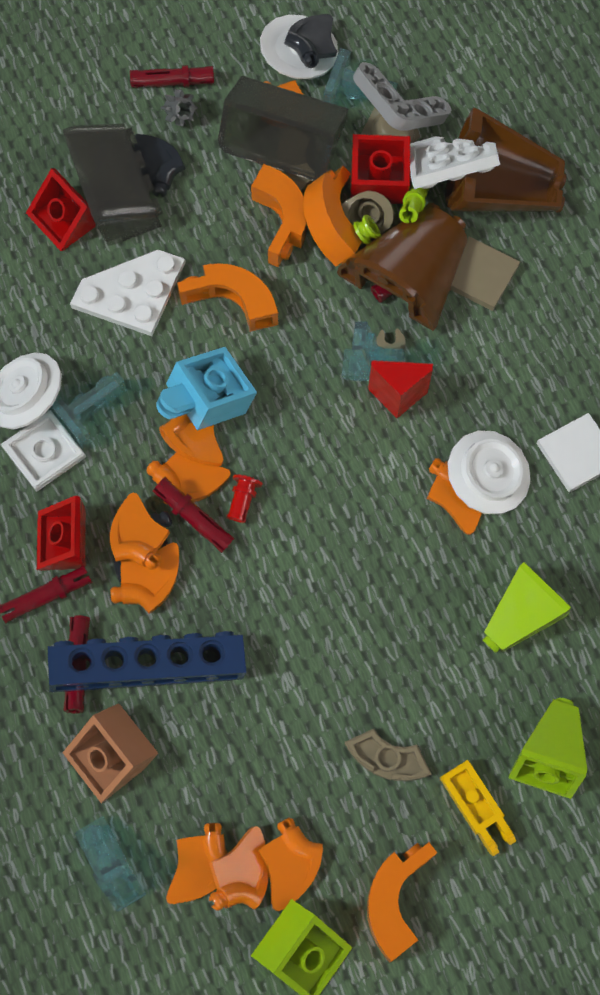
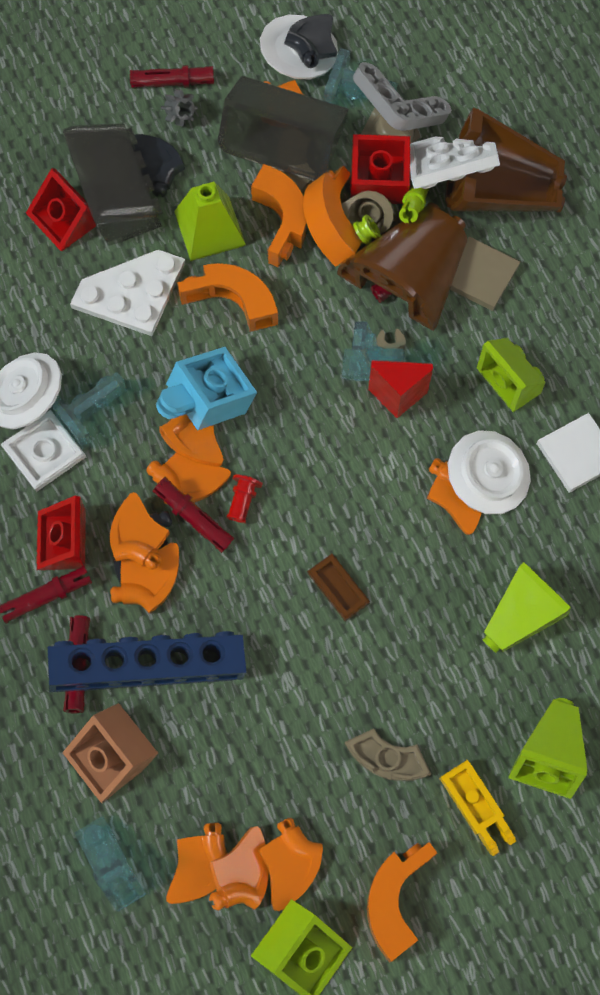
(208, 222): none -> lime slope
(338, 587): none -> reddish brown tile
(510, 373): none -> lime slope

